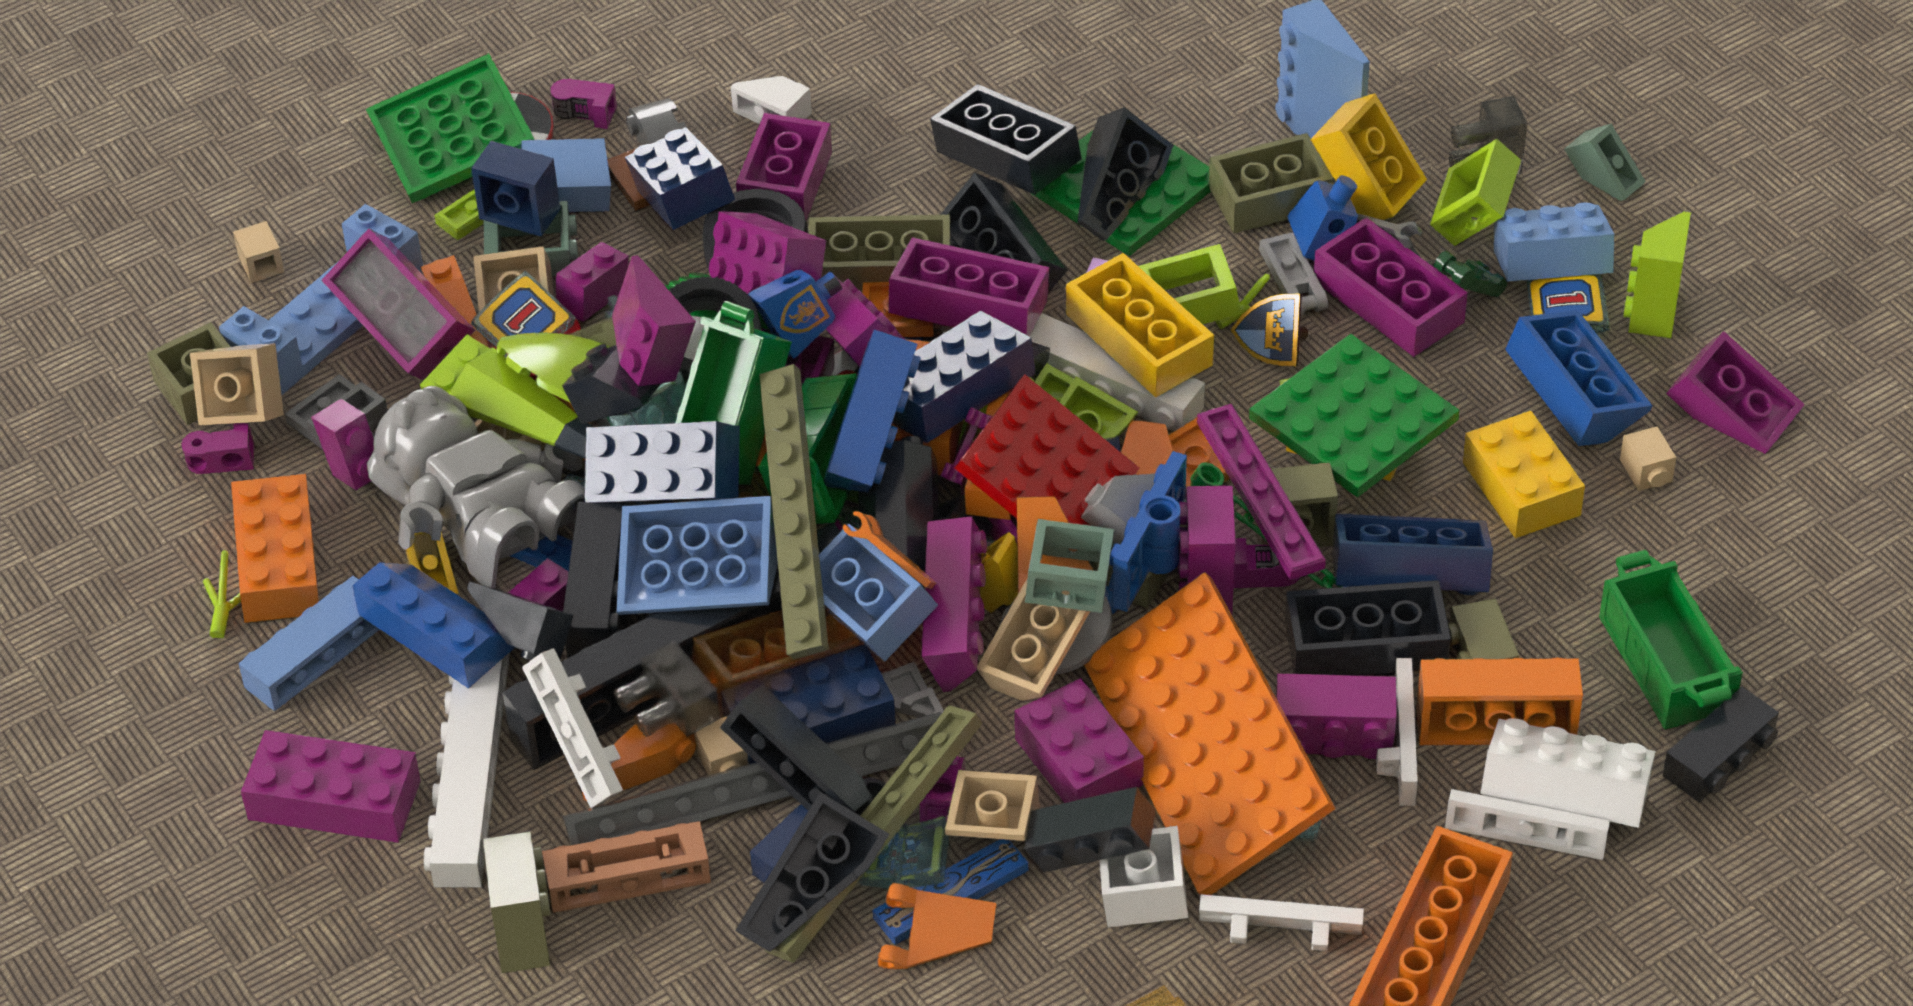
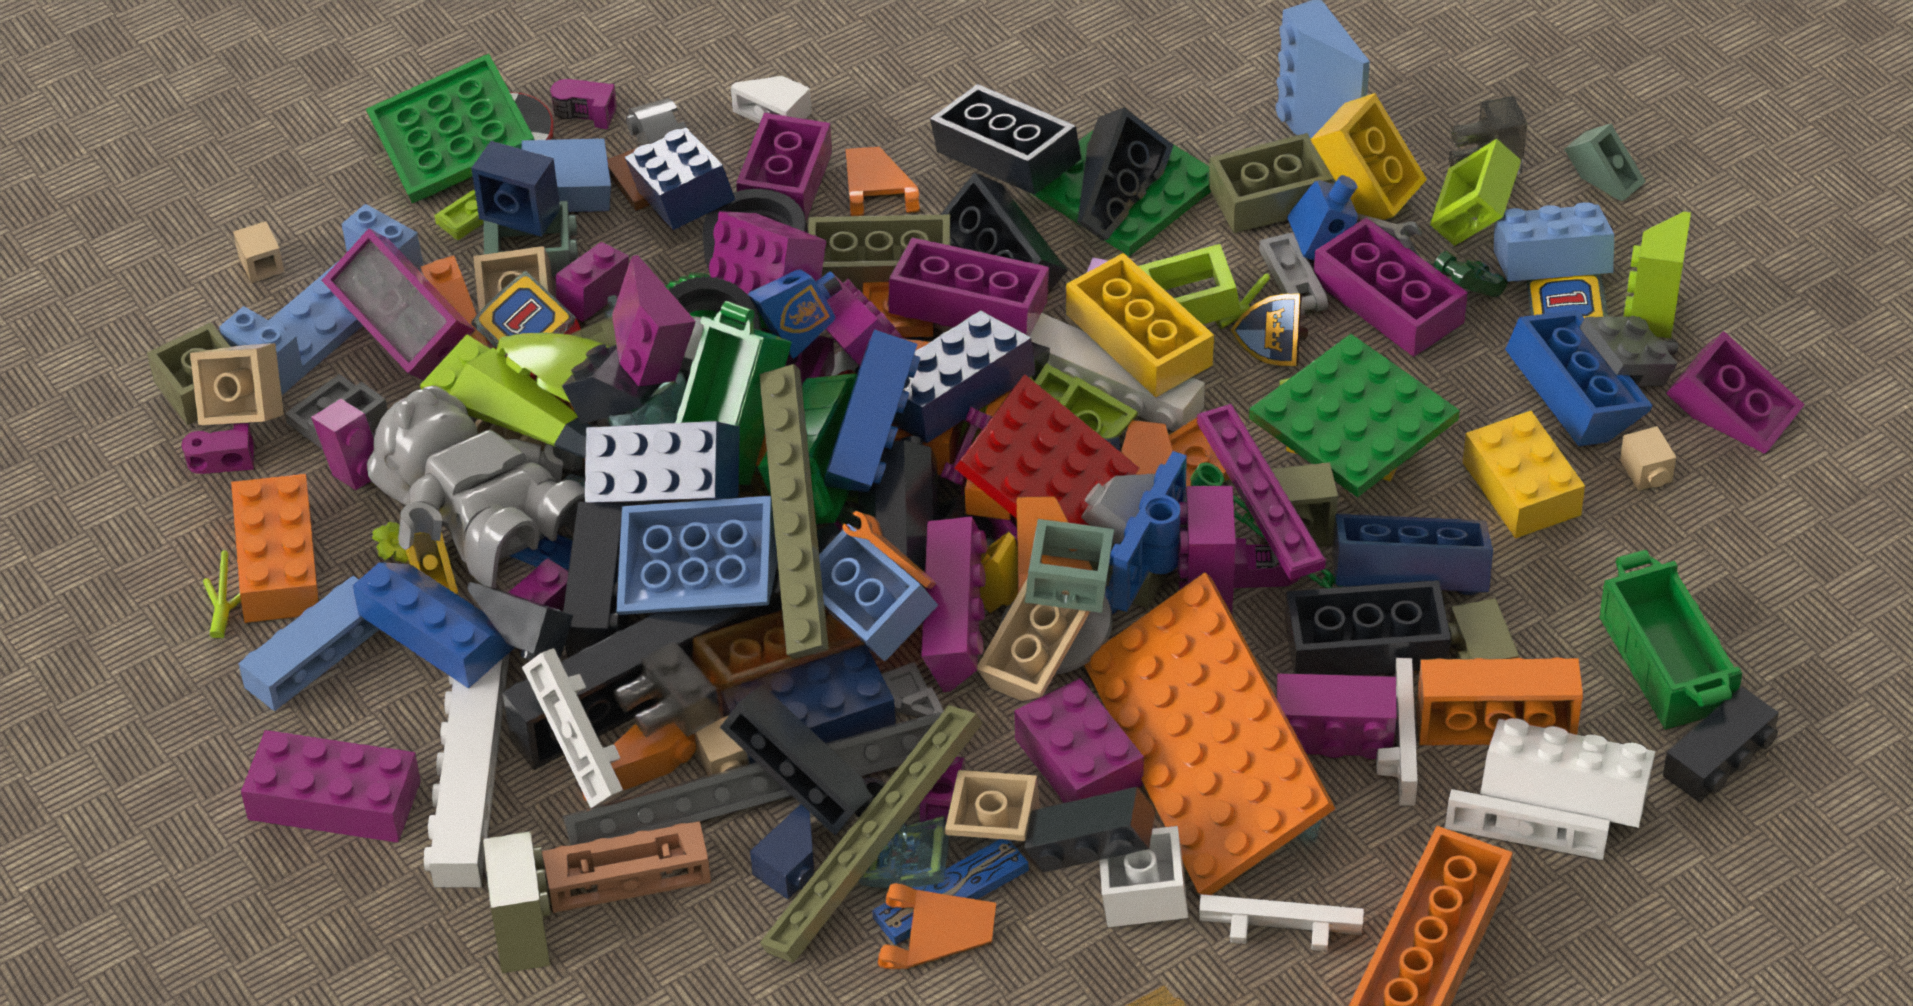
(389, 543): none -> lime plant
(817, 865): black wedge -> none
(875, 173): none -> orange flag
(1632, 348): none -> dark grey plate

